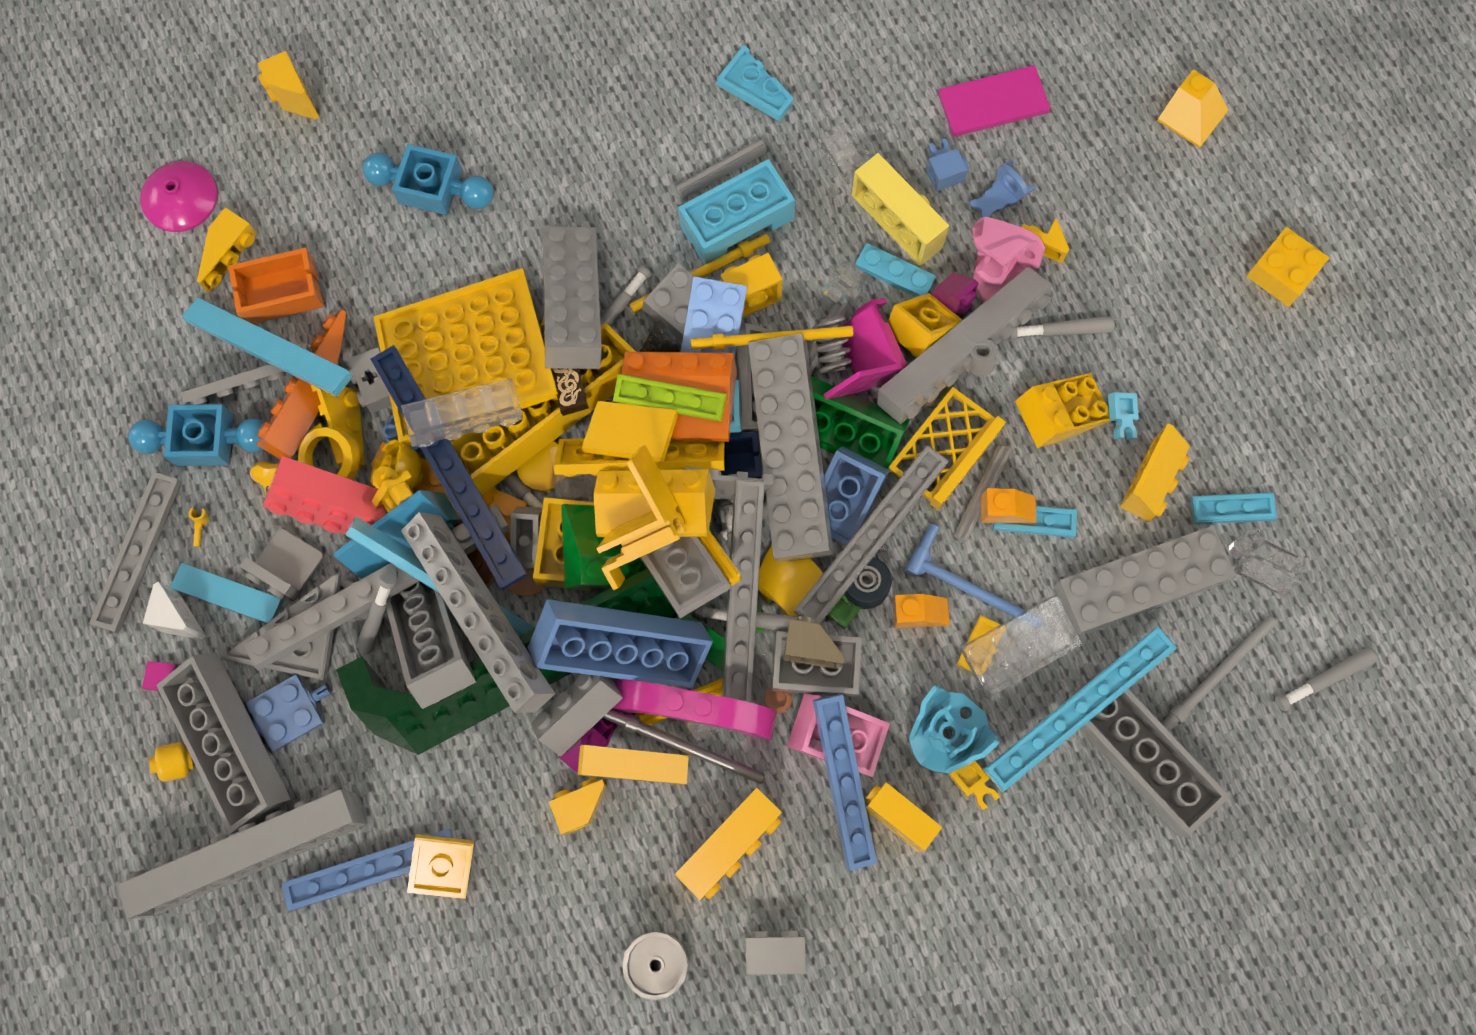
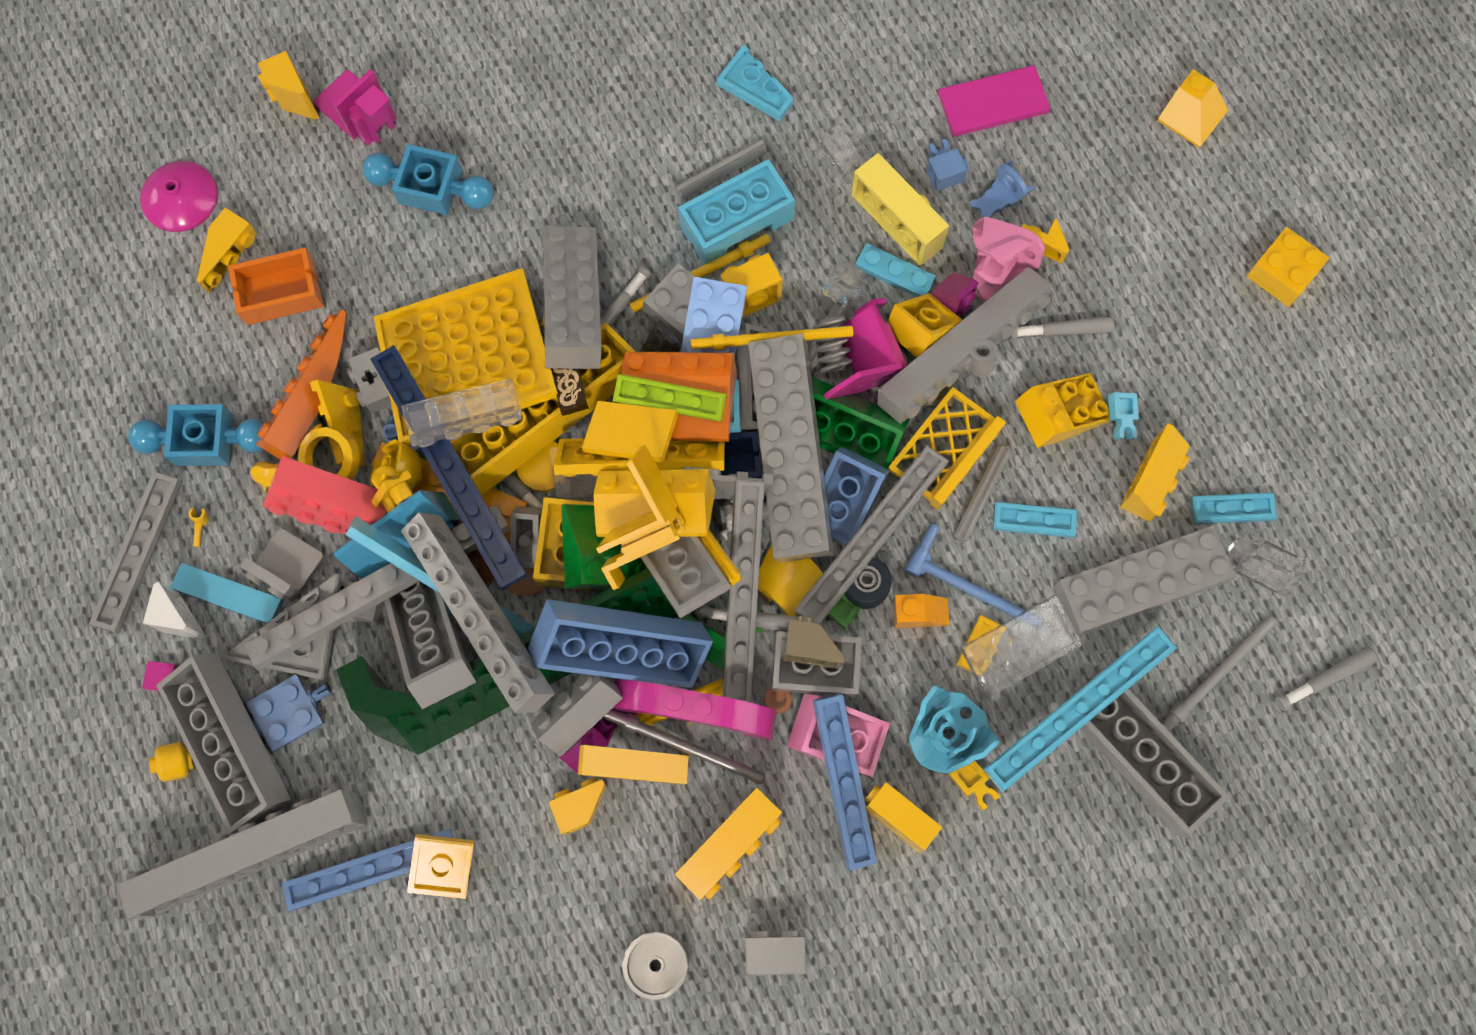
(224, 386): light grey wing -> none
(268, 347): medium azure tile -> none
(357, 106): none -> dark pink piece
(374, 618): light grey piece -> none
(1007, 506): light orange slope -> none

